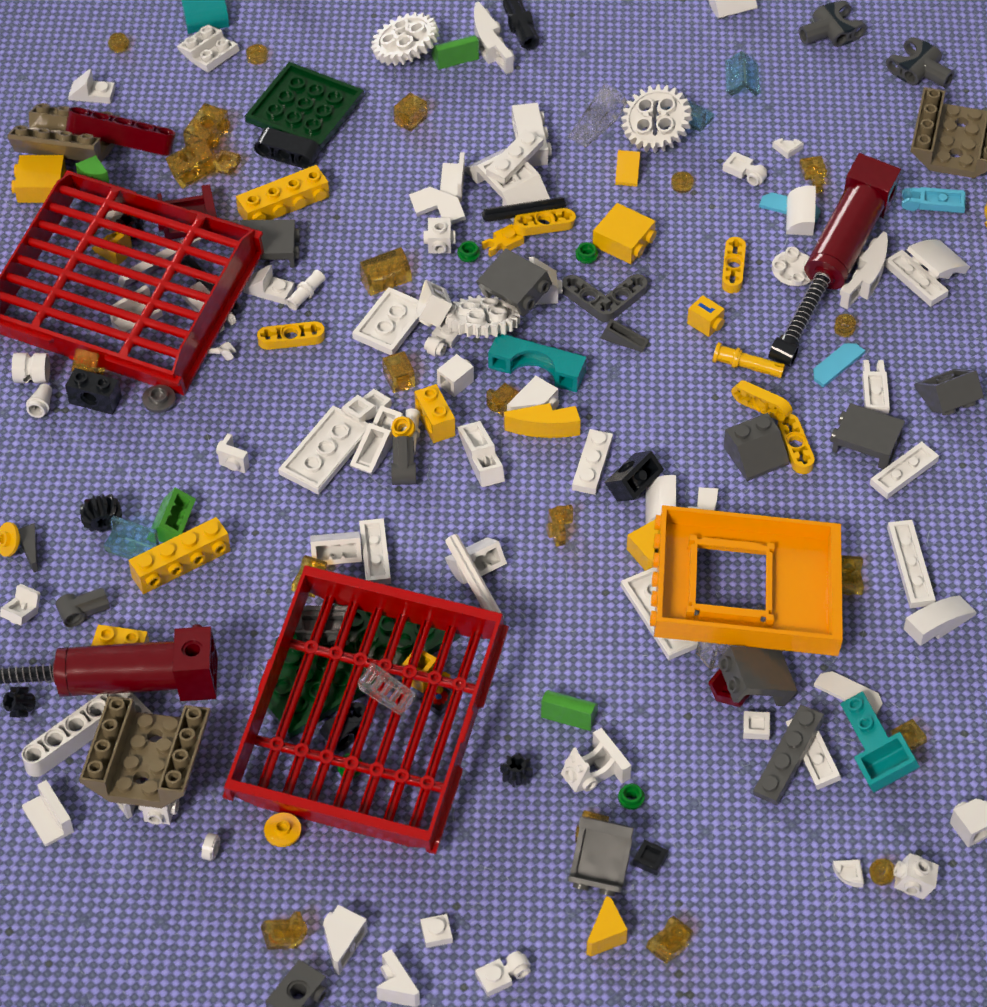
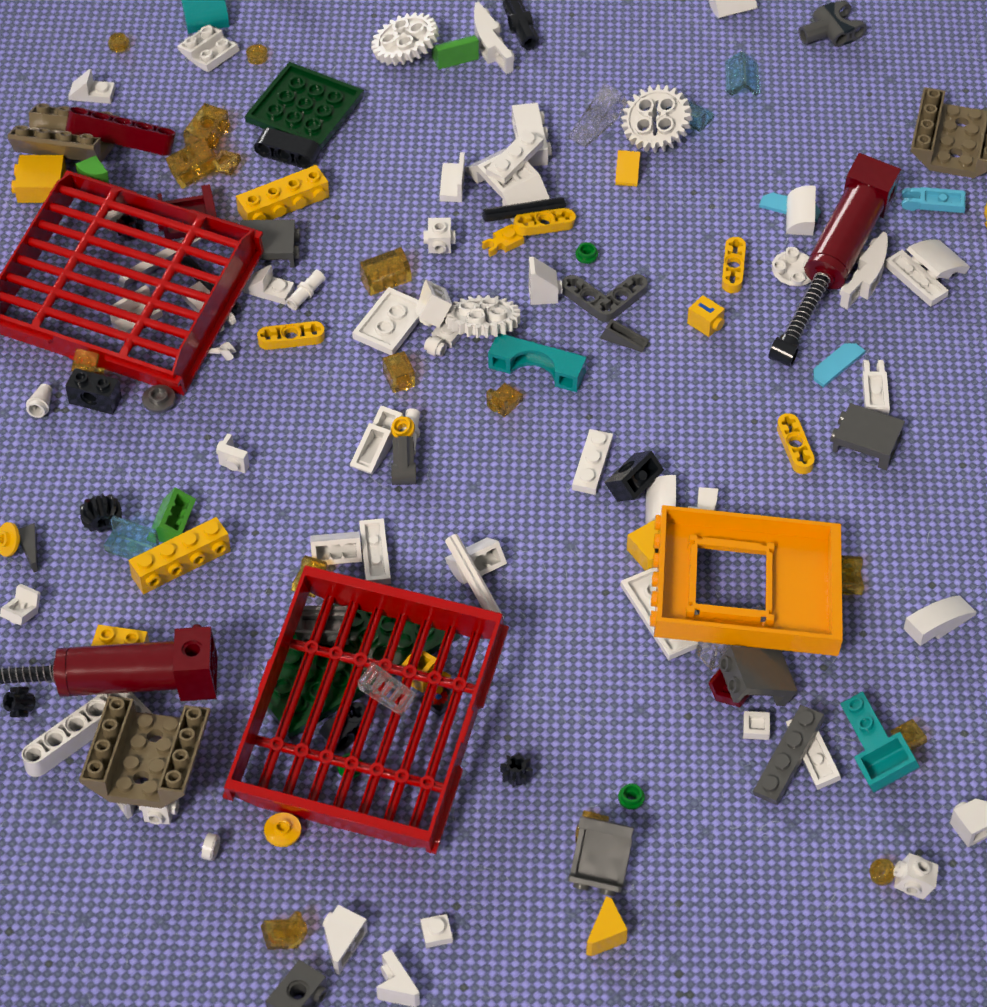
(31, 368): white wheel -> none
(48, 815): white panel -> none
(75, 608): dark grey piece -> none
(112, 256): yellow slope -> none
(324, 450): white piece -> none
(366, 407): white slope -> none
(410, 112): clear yellow brick -> none
(432, 199): white tile -> none
(435, 413): yellow brick -> none
(455, 375): white brick -> none
(468, 251): green plate -> none
(481, 454): white slope -> none
(496, 977): white plate -> none
(515, 281): dark grey panel -> none
(535, 393): white slope -> none
(543, 421): yellow slope -> none
(556, 519): clear yellow bracket -> none
(568, 710): bright green brick -> none
(605, 757): white tile -> none
(624, 233): yellow brick -> none
(650, 857): black tile -> none
(670, 941): clear yellow bracket -> none
(682, 182): clear yellow tile -> none
(737, 357): yellow pin -> none
(741, 165): white plate -> none
(756, 446): dark grey slope -> none
(761, 400): yellow beam -> none
(787, 147): white tile -> none
(814, 169): clear yellow plate -> none
(845, 319): clear yellow bush -> none
(845, 688): white piece -> none
(849, 872): white tile -> none
(904, 470): white plate -> none
(911, 563): white plate -> none
(920, 64): dark grey connector -> none
(951, 390): dark grey slope -> none

